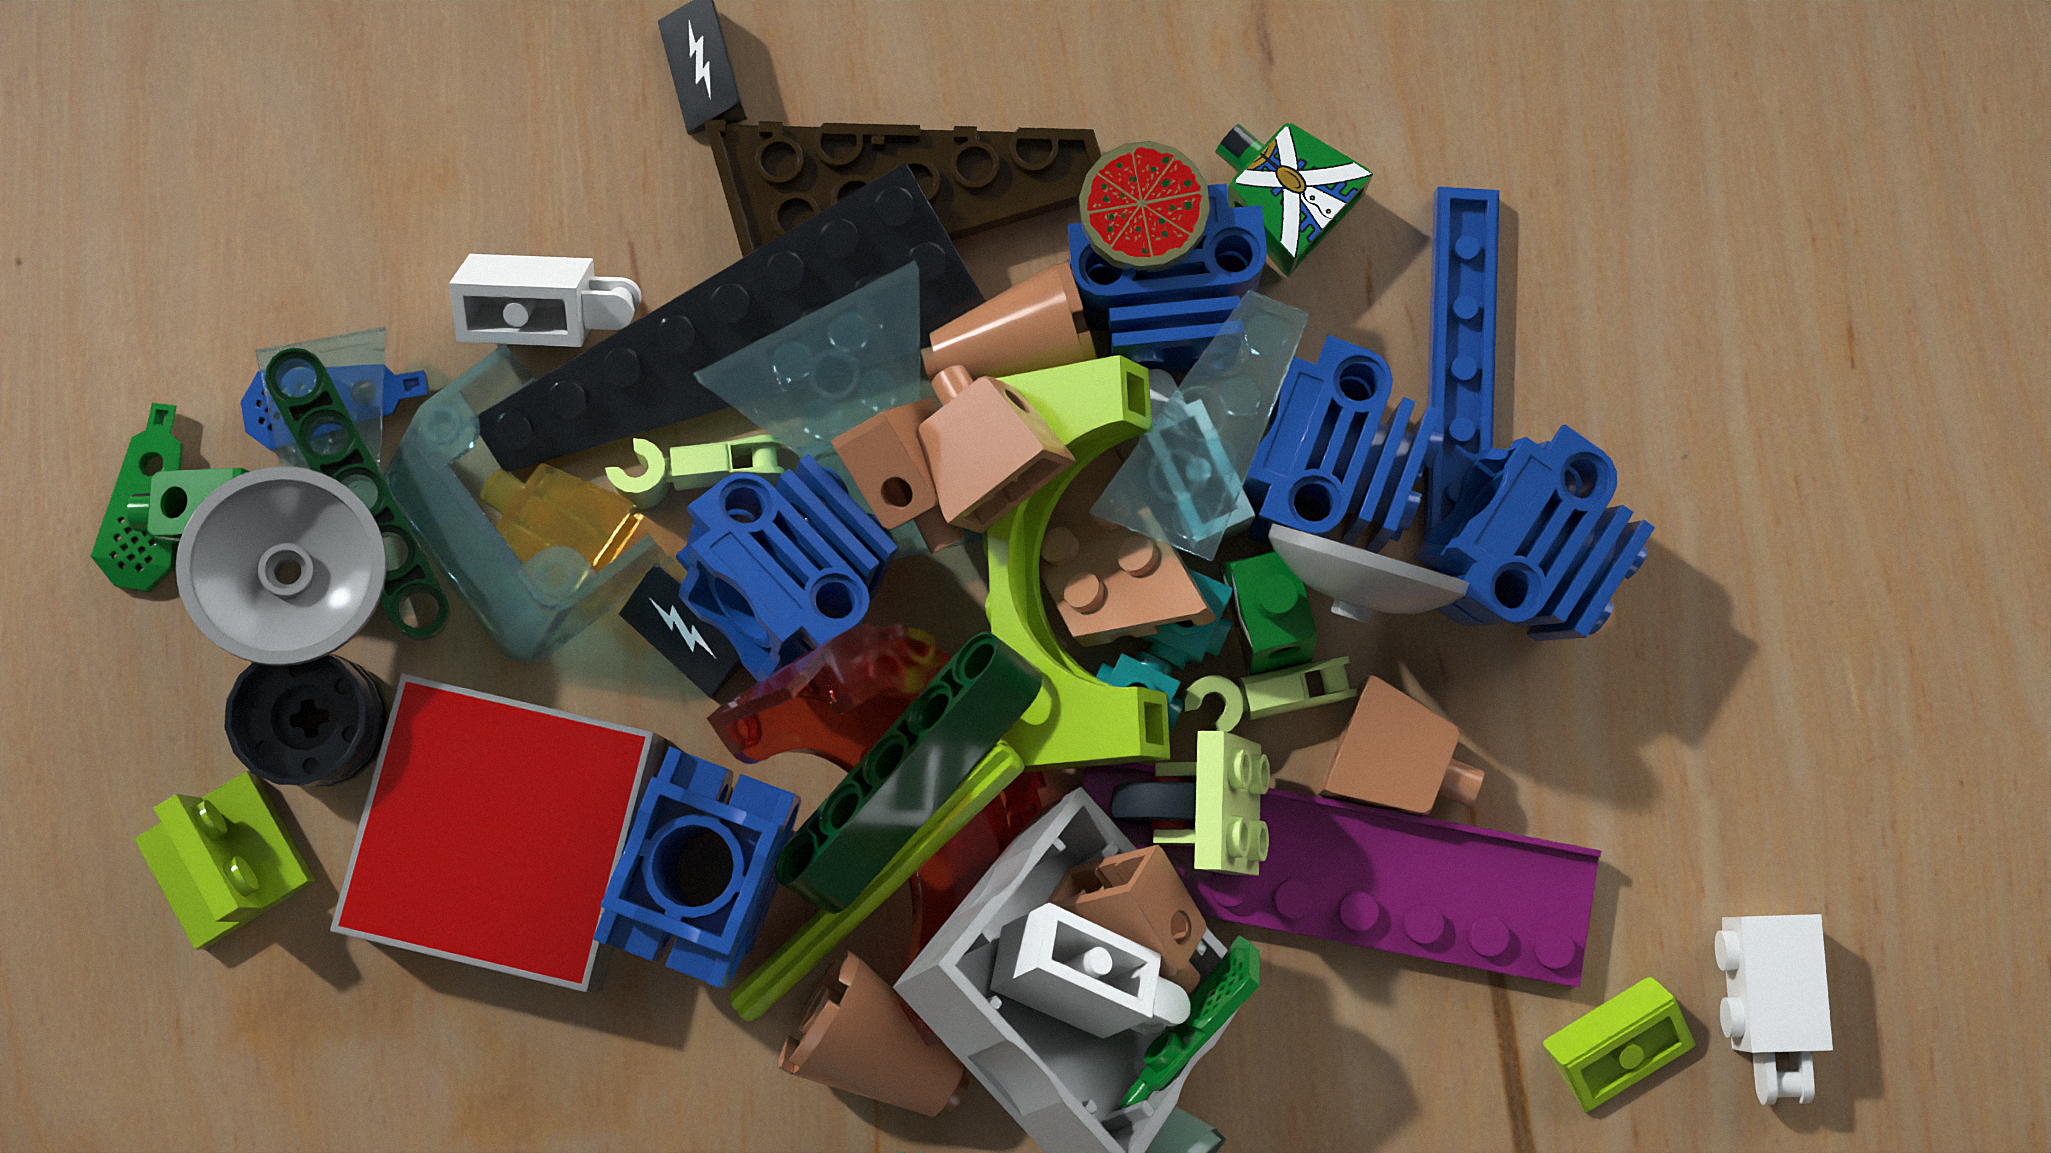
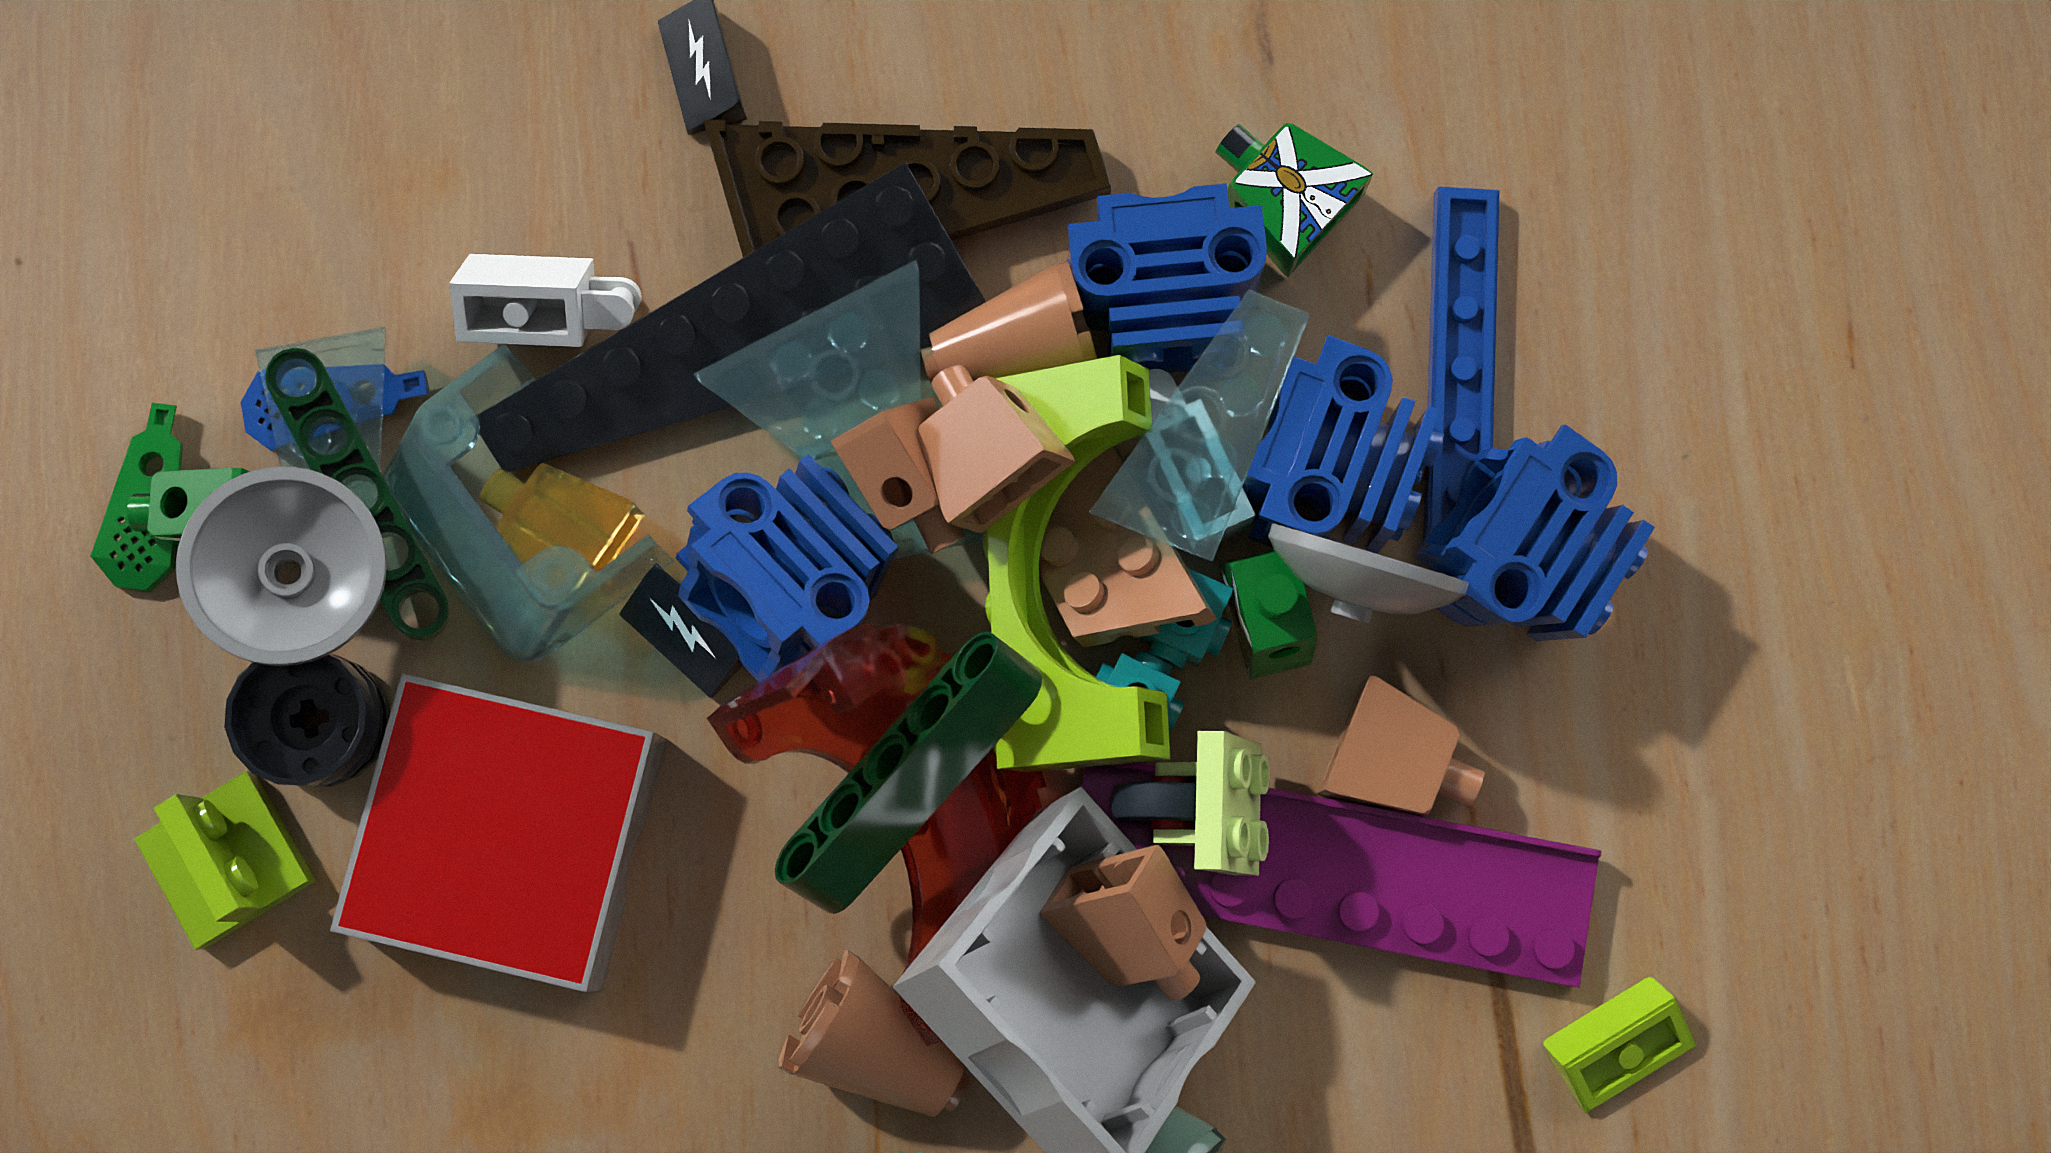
(644, 893): blue piece -> none
(693, 467): yellowish green piece -> none
(827, 930): lime axle -> none
(1085, 975): white brick -> none
(1144, 206): tile -> none
(1210, 1007): green piece -> none
(1269, 692): yellowish green piece -> none
(1776, 998): white brick -> none

